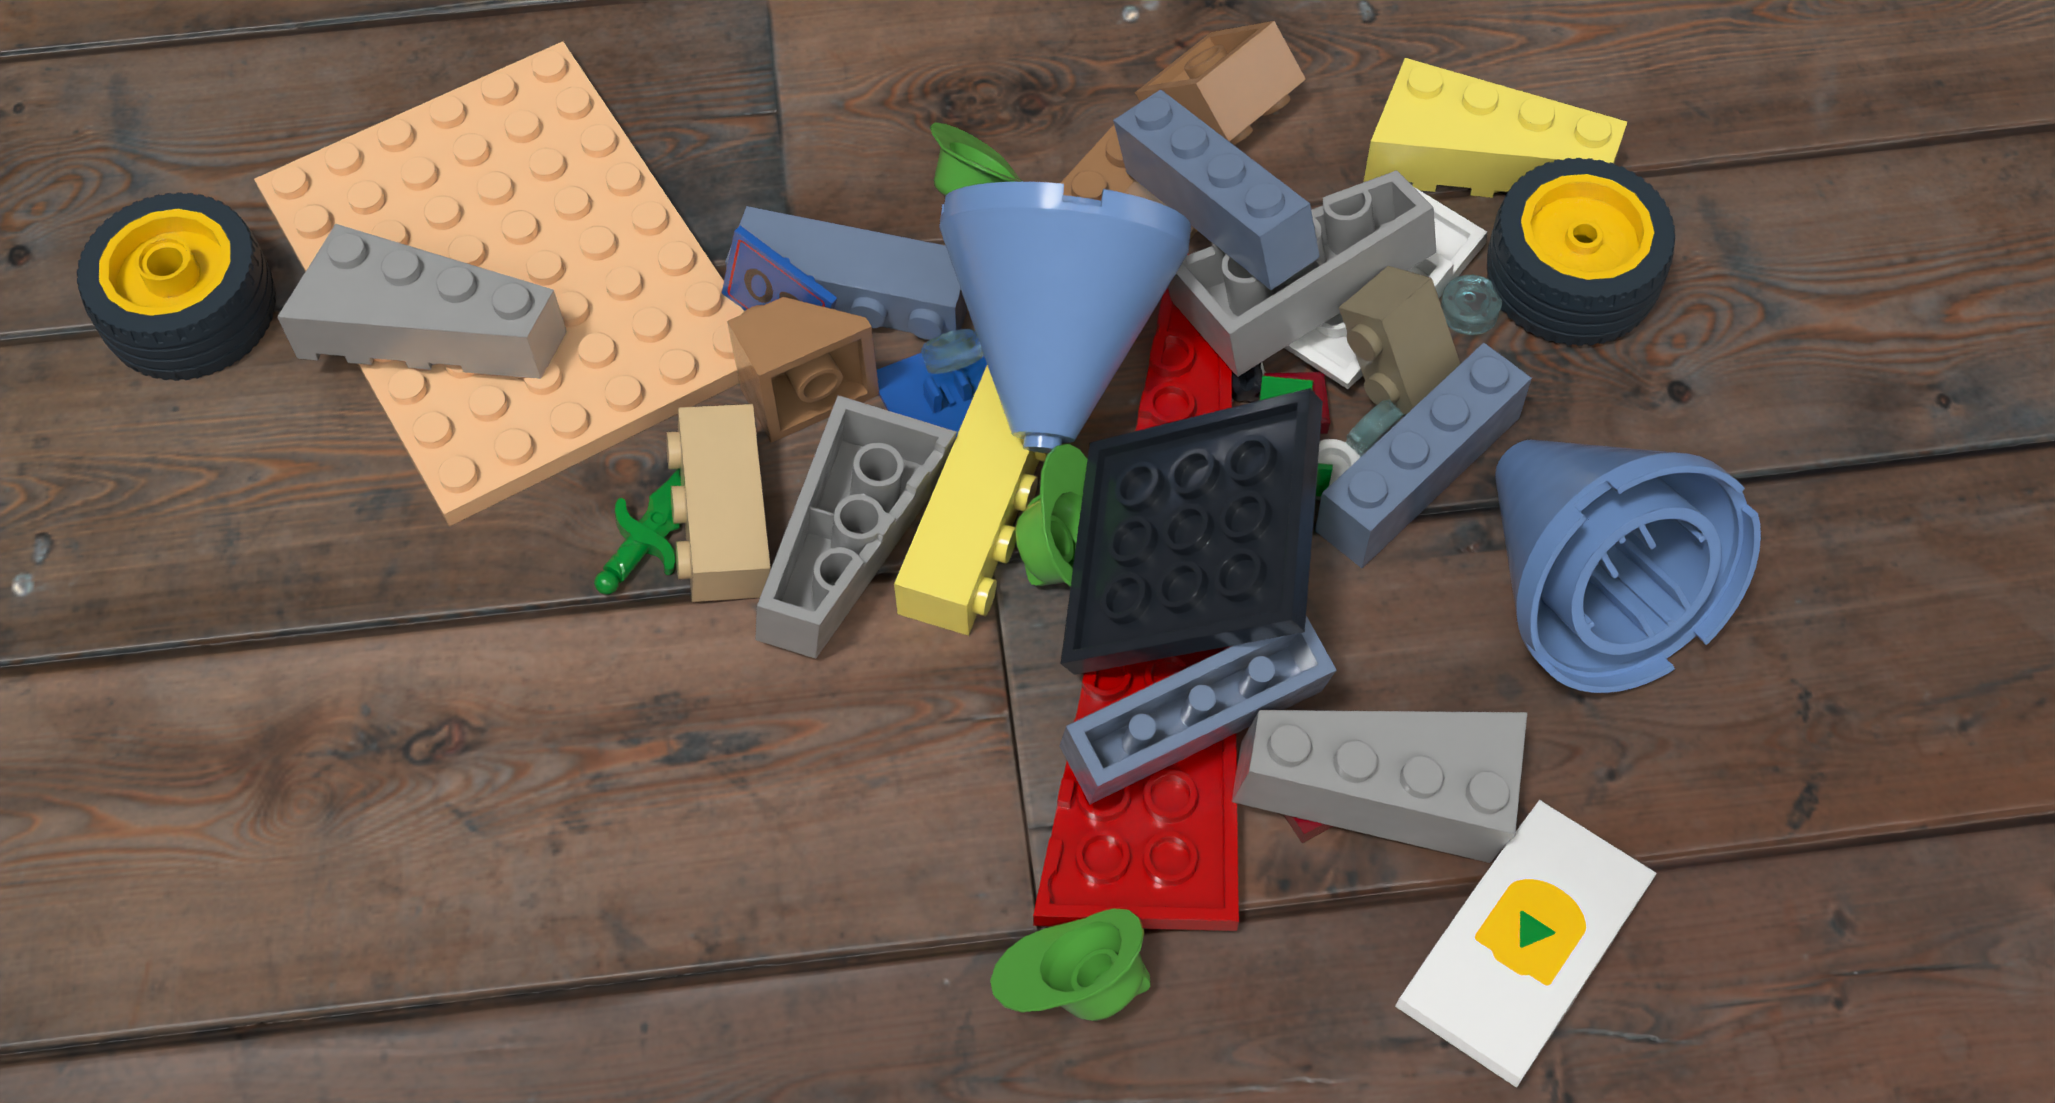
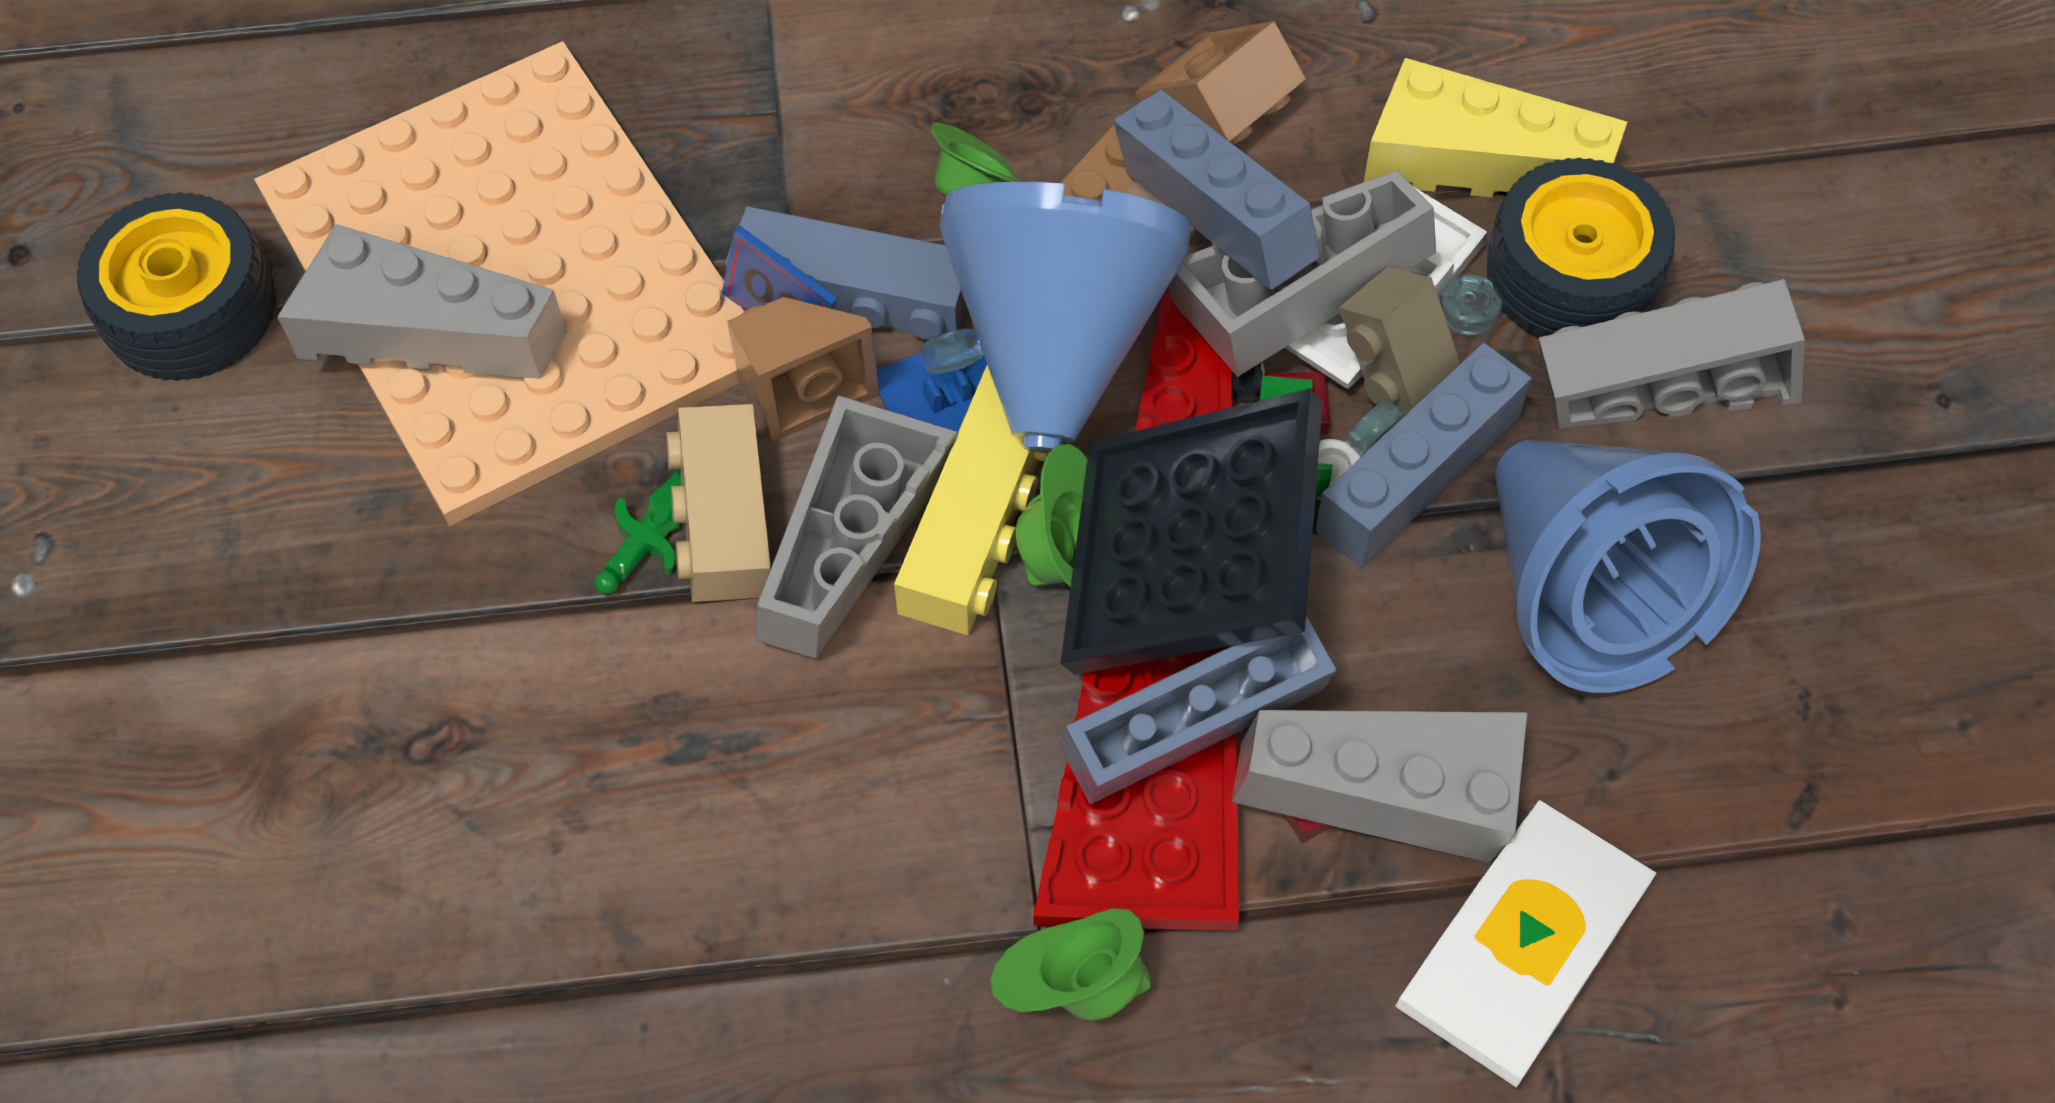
(1678, 358): none -> light grey wedge

